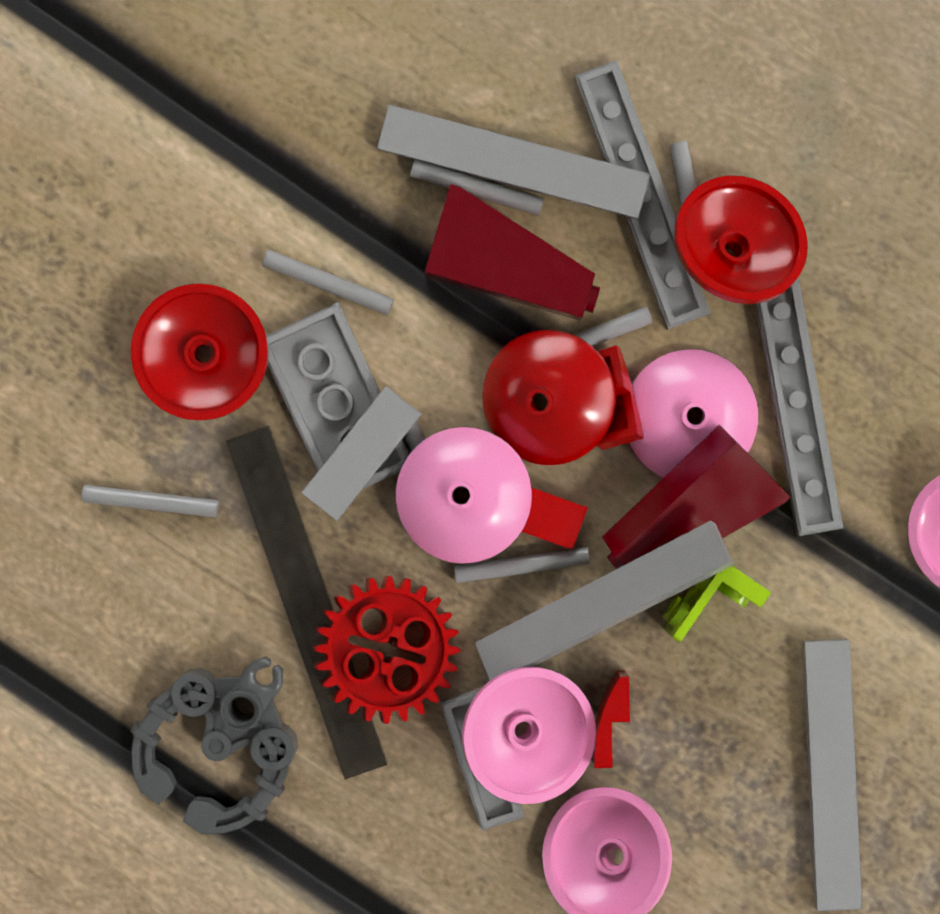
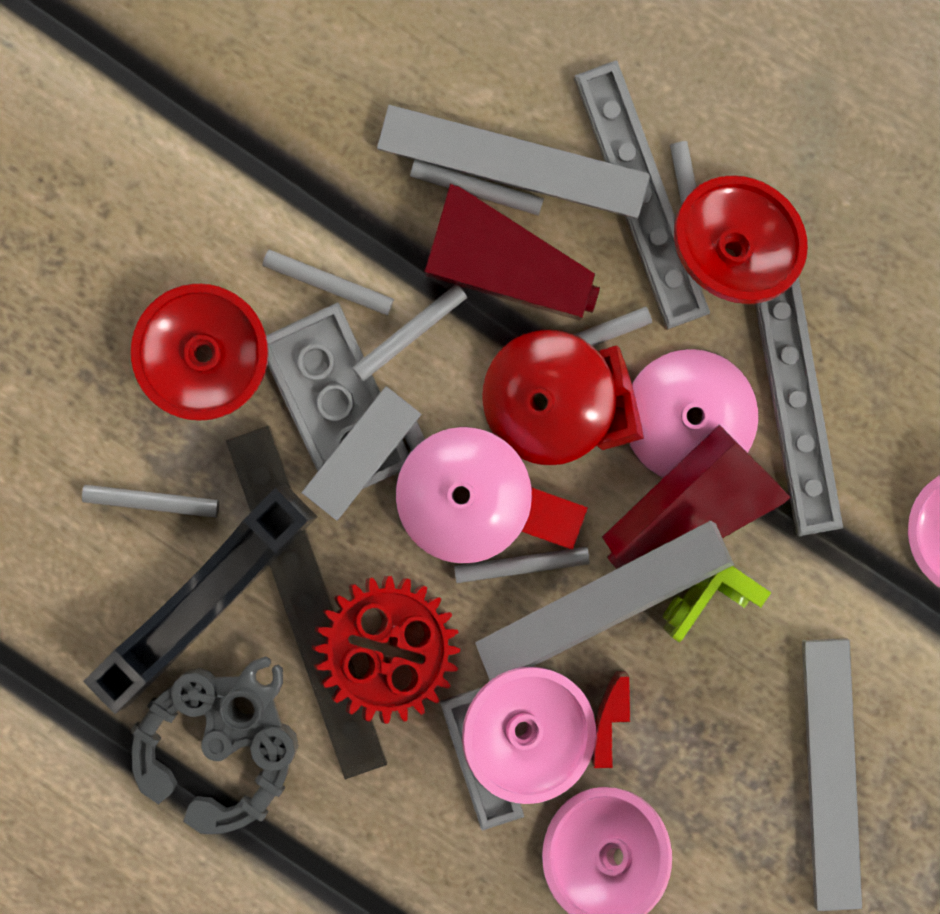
(201, 599): none -> black arch
(409, 332): none -> light grey bar

